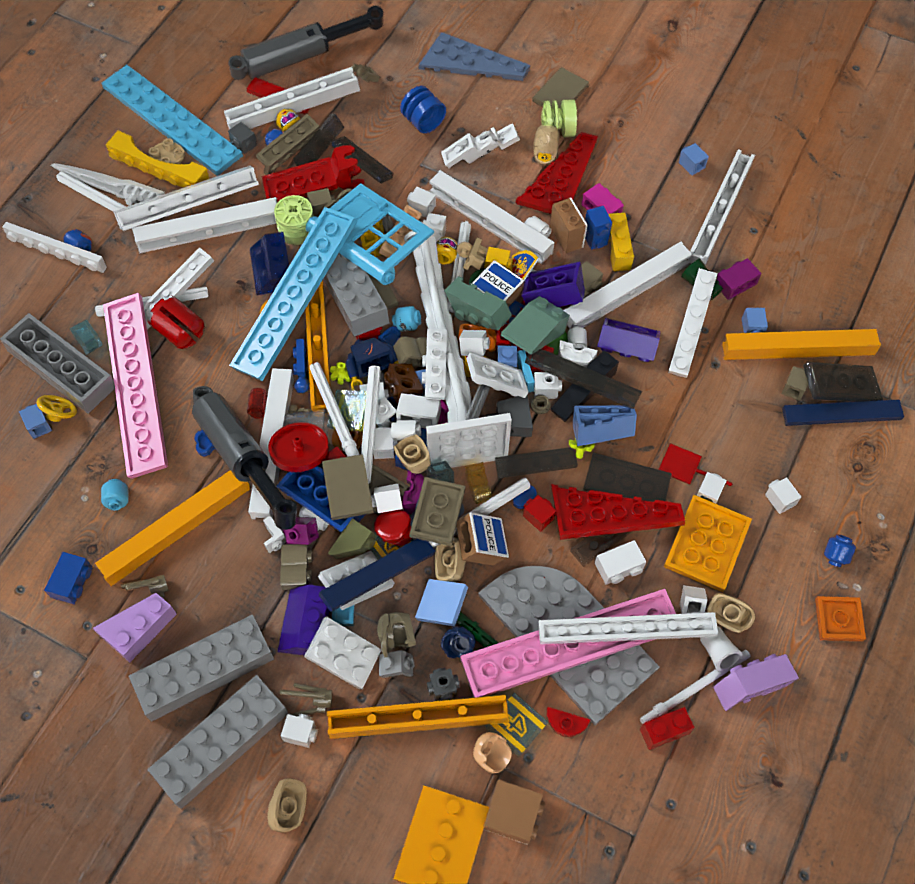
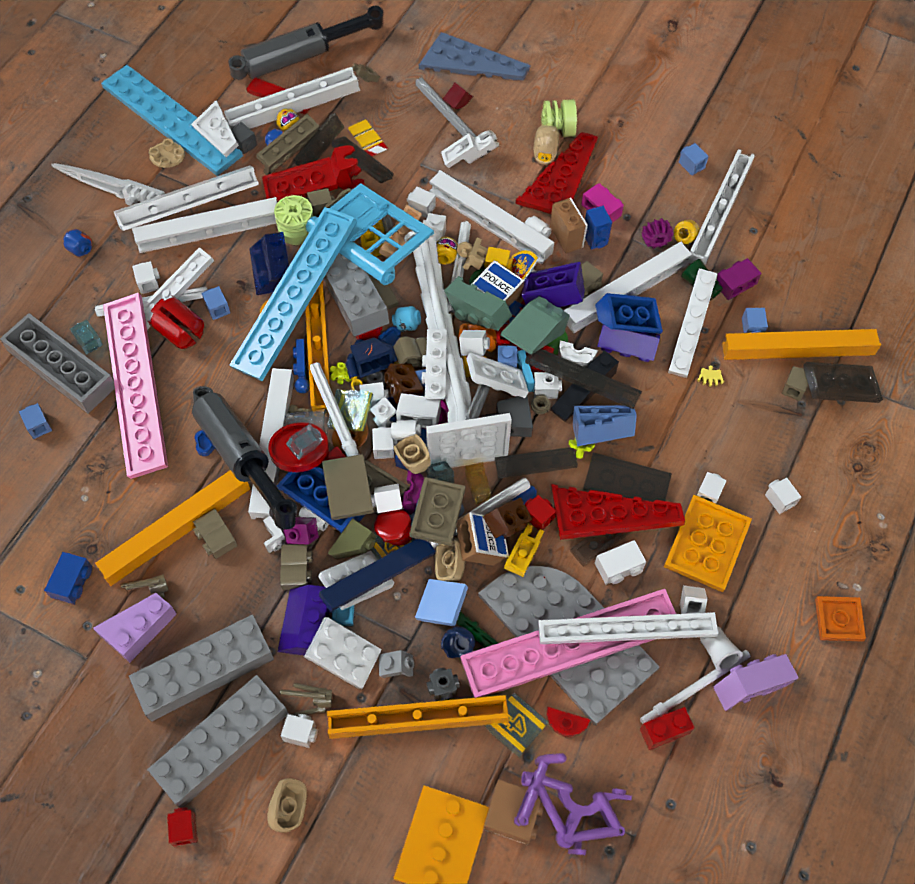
(53, 410): yellow piece -> none
(59, 249): white plate -> none
(89, 191): white axle -> none
(114, 494): medium azure head -> none
(123, 148): yellow arch -> none
(146, 277): none -> white brick
(182, 827): none -> red brick
(214, 533): none -> dark tan brick
(215, 303): none -> medium blue brick
(216, 130): none -> white wing
(257, 403): clear red brick -> none
(304, 441): none -> clear light blue brick
(367, 138): none -> yellow sticker
(370, 418): white axle -> none
(394, 631): dark tan helmet -> none
(423, 109): blue wheel -> none
(443, 107): none -> light grey axle
(457, 97): none -> dark red brick
(492, 752): light nougat hair -> none
(506, 136): white bracket -> none
(508, 518): none -> reddish brown brick
(523, 552): none -> yellow hinge
(560, 87): dark tan tile -> none
(567, 833): none -> medium lavender piece
(578, 337): white brick -> none
(621, 245): yellow arch -> none
(629, 313): none -> blue slope
(657, 233): none -> magenta gear
(682, 464): red piece -> none
(683, 228): none -> yellow head
(710, 375): none -> light yellow piece
(731, 612): tan piece -> none
(839, 550): blue head -> none
(842, 412): dark blue tile -> none

